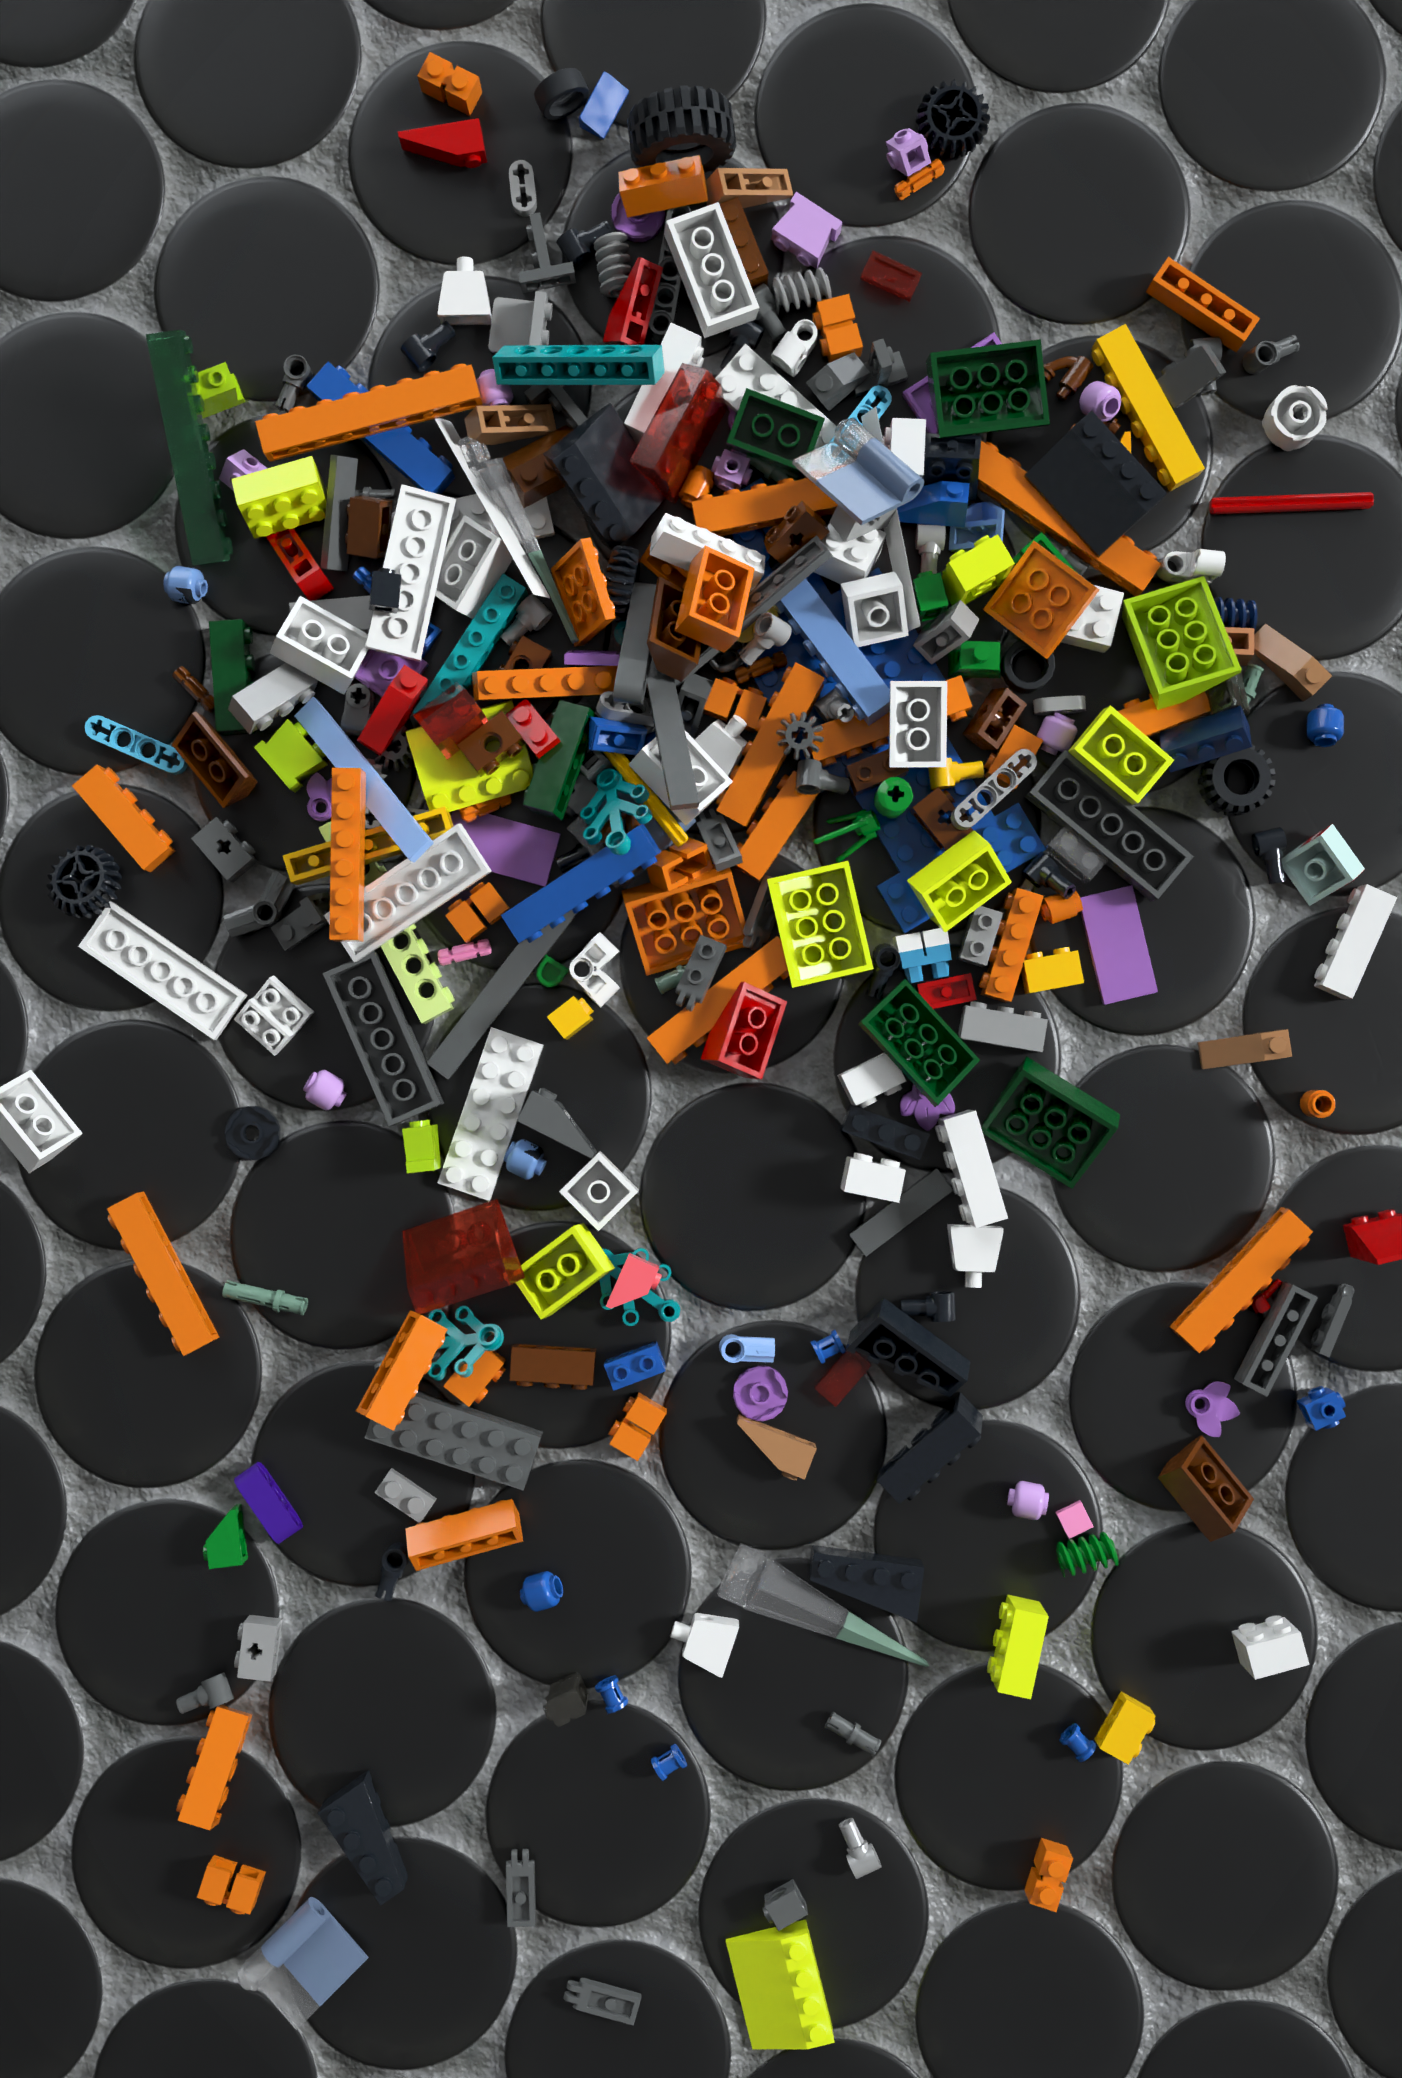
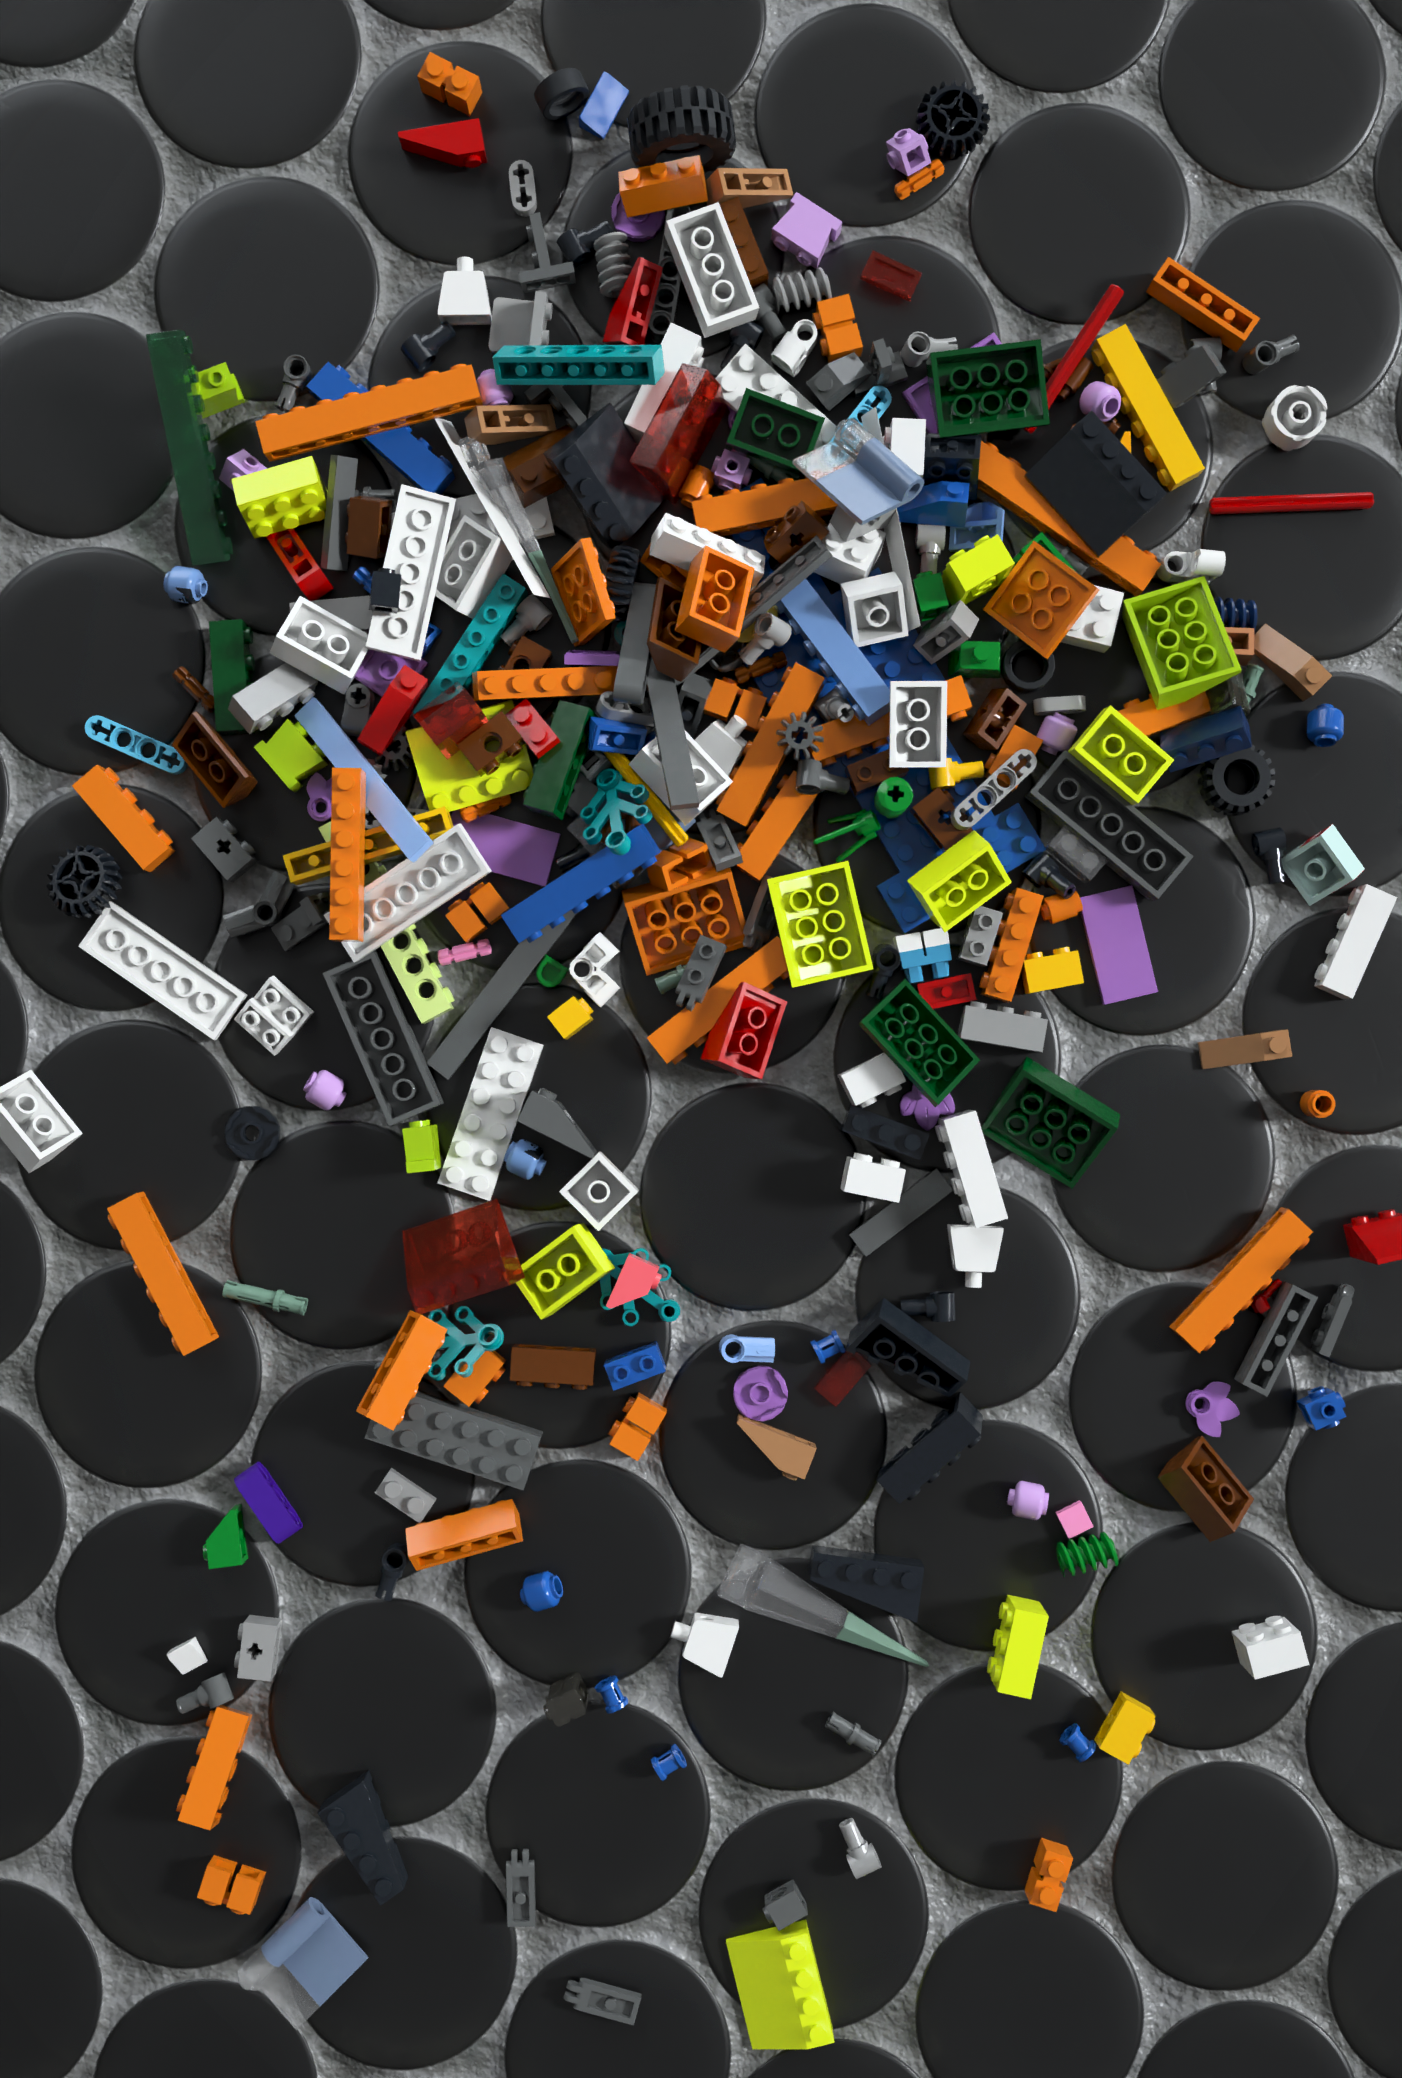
(187, 1656): none -> white slope
(926, 346): none -> light grey pin
(1081, 344): none -> red axle

